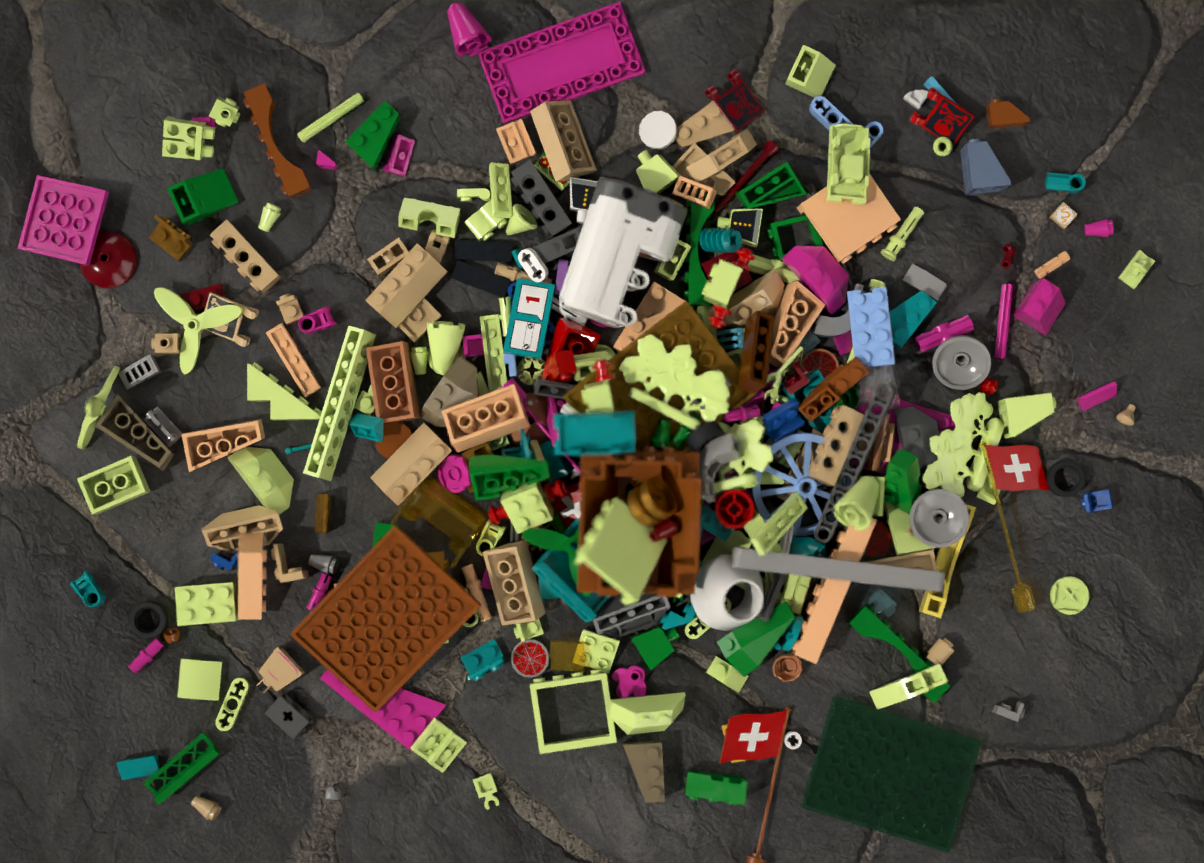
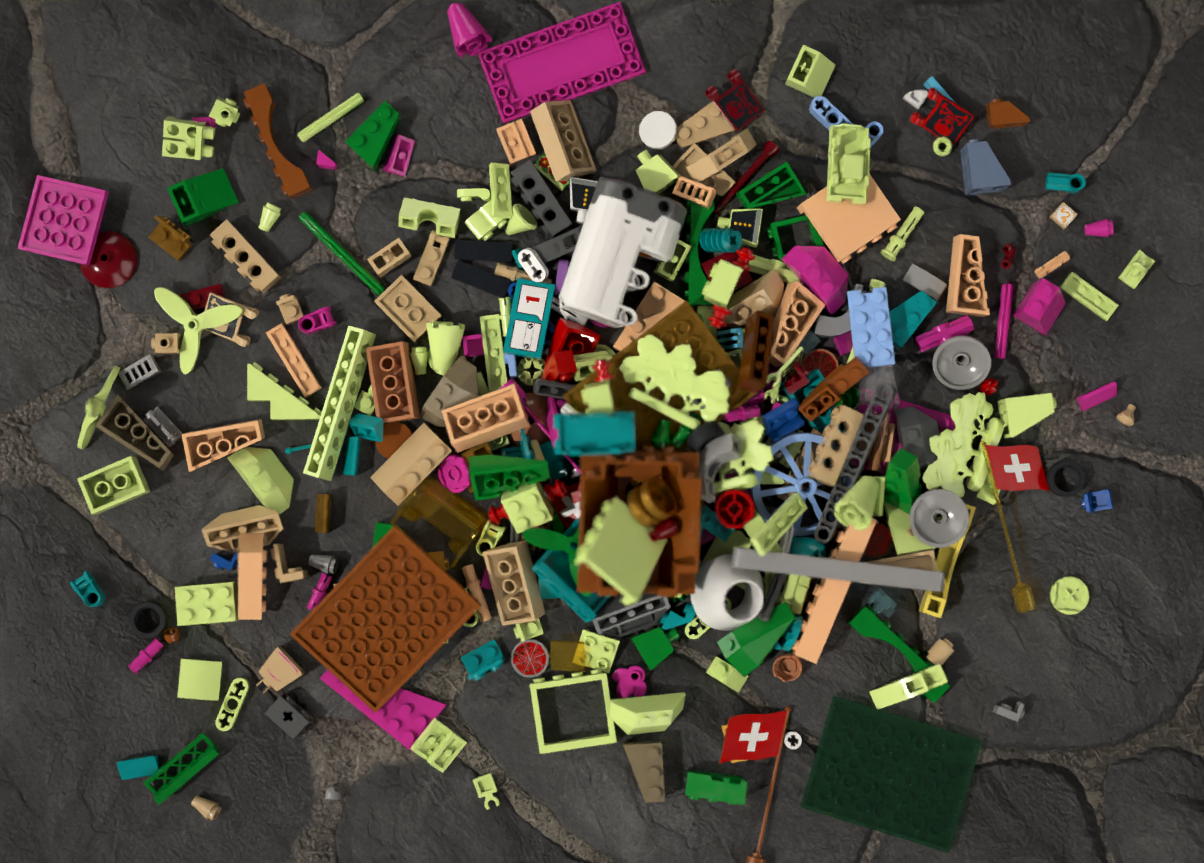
(336, 248): none -> green axle
(351, 457): none -> teal slope
(406, 285): tan slope -> none
(967, 278): none -> light nougat wedge
(1089, 296): none -> yellowish green tile

